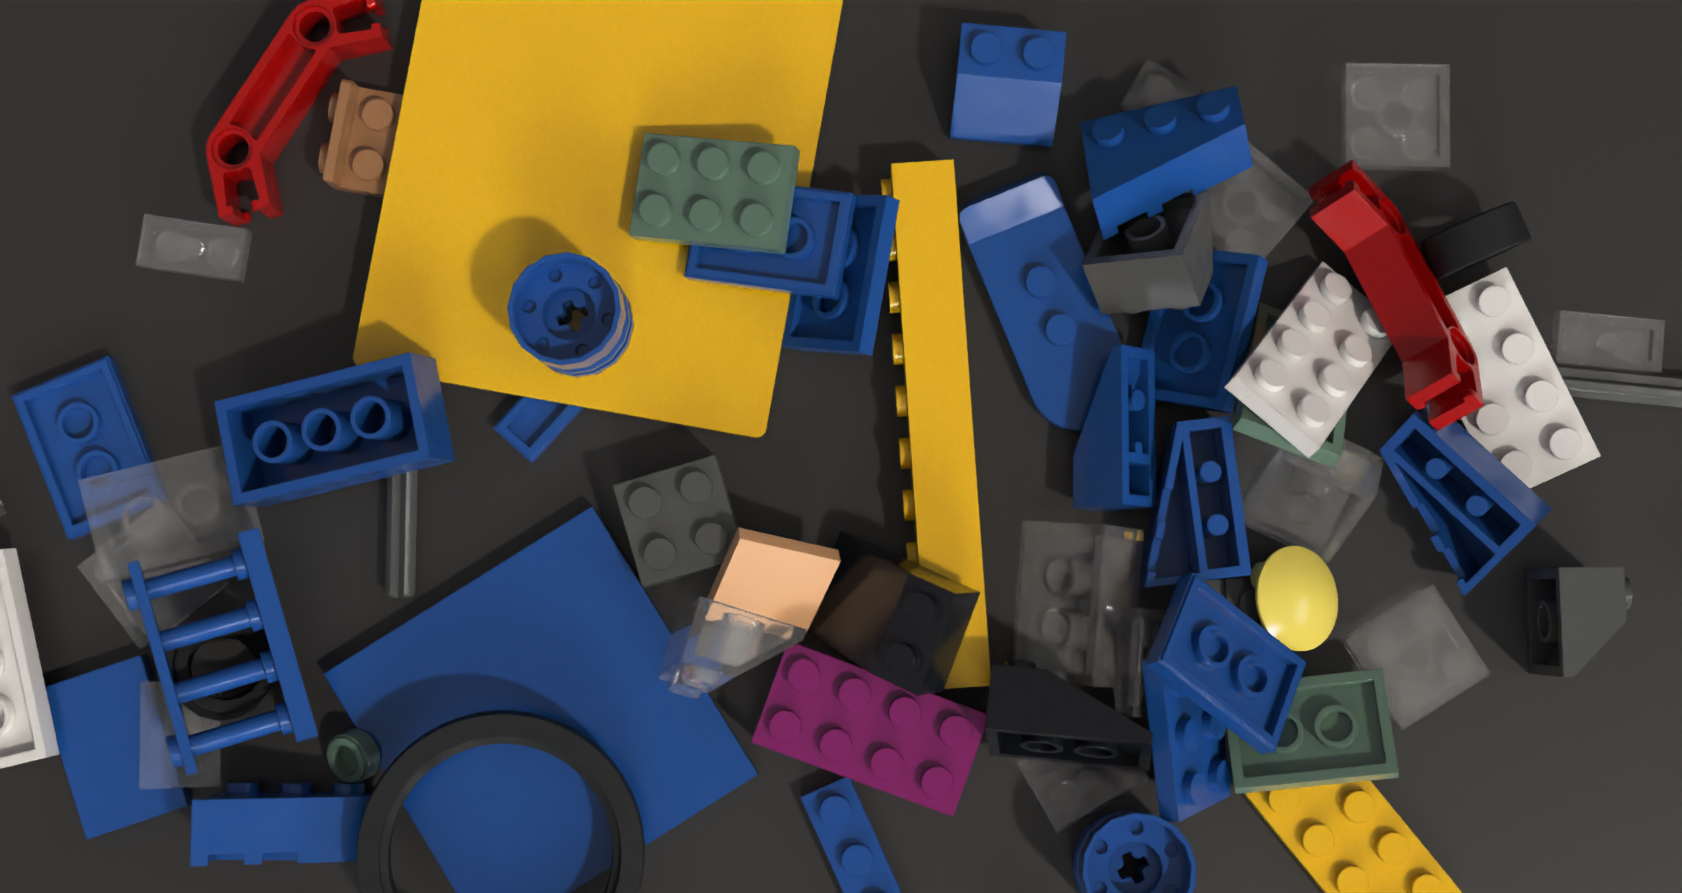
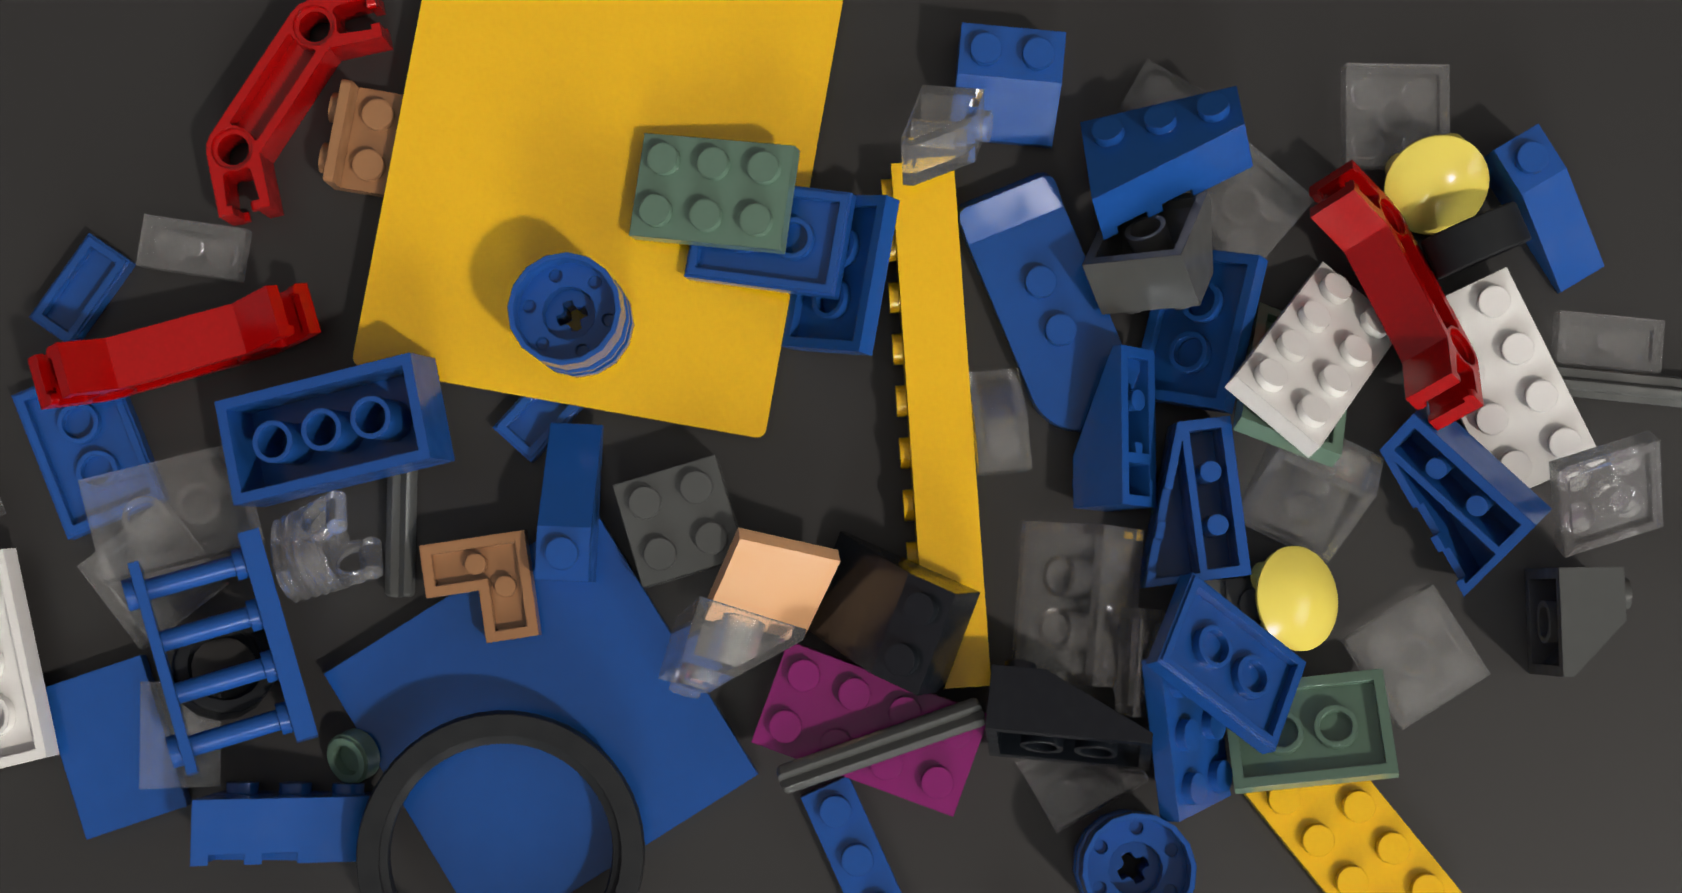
(82, 290): none -> blue tile
(175, 349): none -> red piece
(313, 543): none -> clear piece
(495, 567): none -> medium nougat plate
(570, 504): none -> blue slope
(880, 745): none -> dark grey axle
(944, 132): none -> clear slope
(999, 423): none -> clear slope
(1437, 182): none -> light yellow dish
(1539, 183): none -> blue slope
(1606, 493): none -> clear plate

